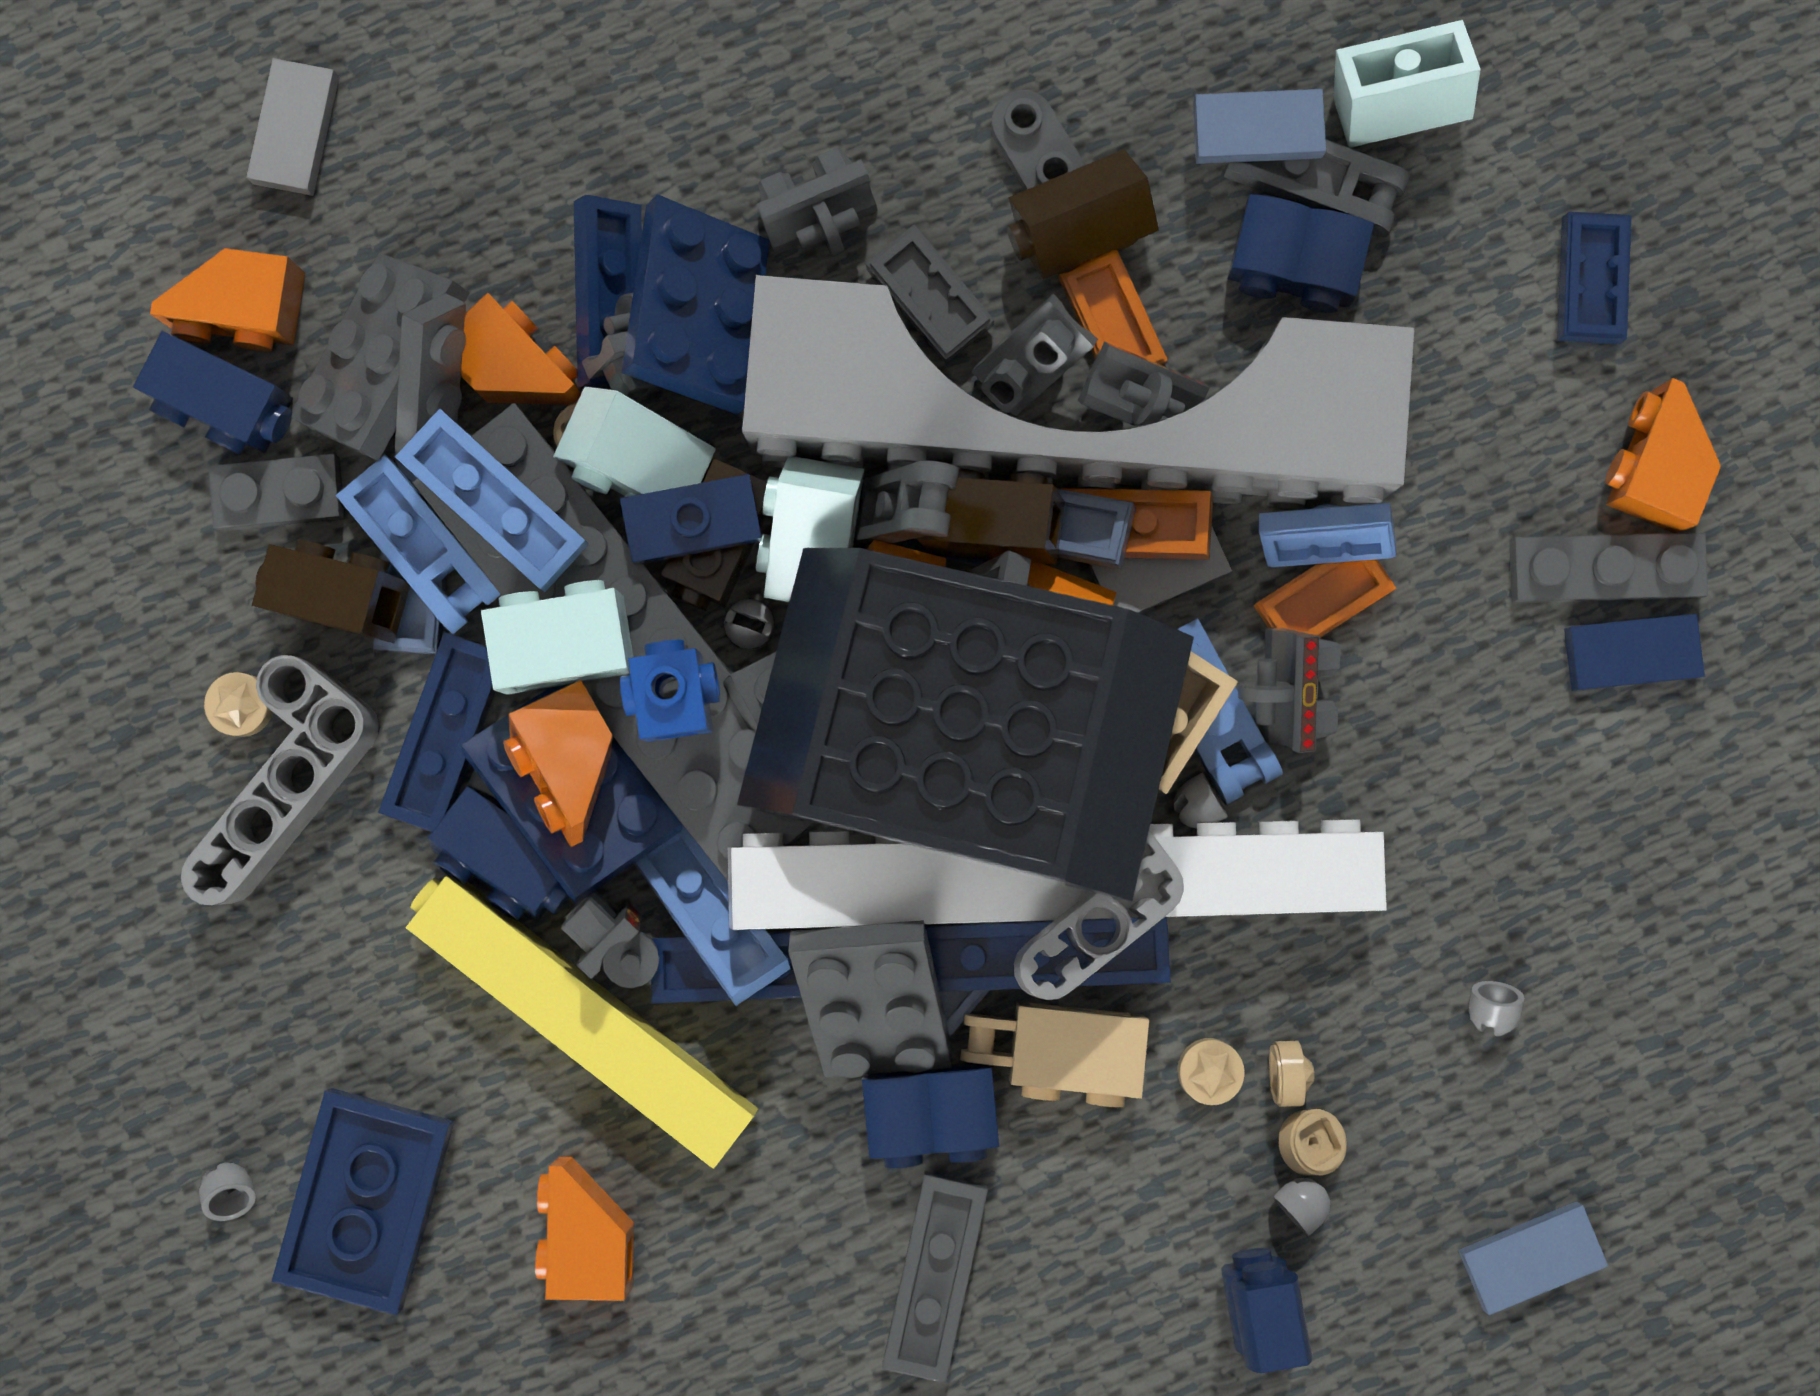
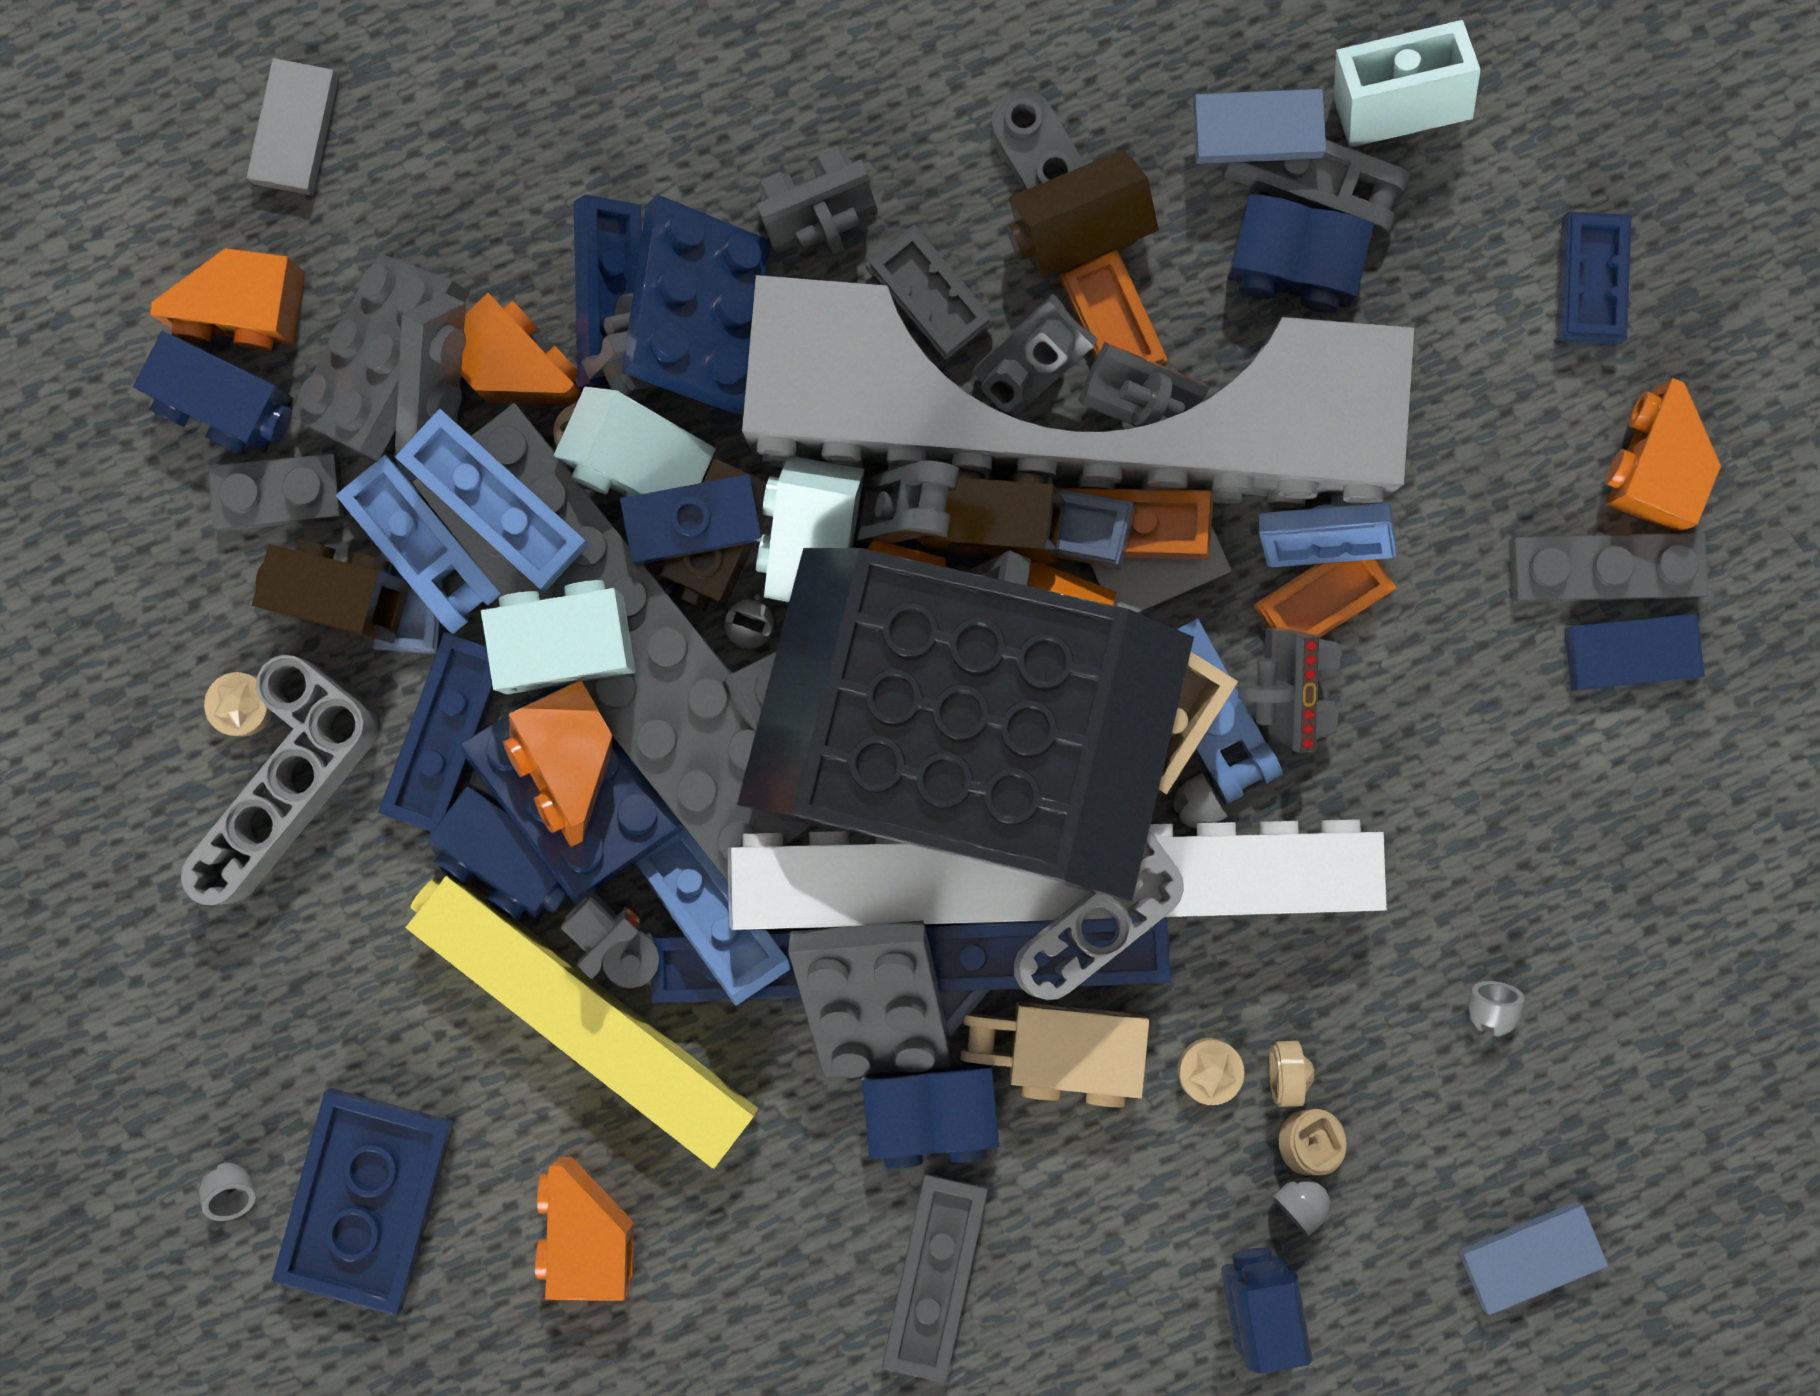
(684, 713): blue brick -> none

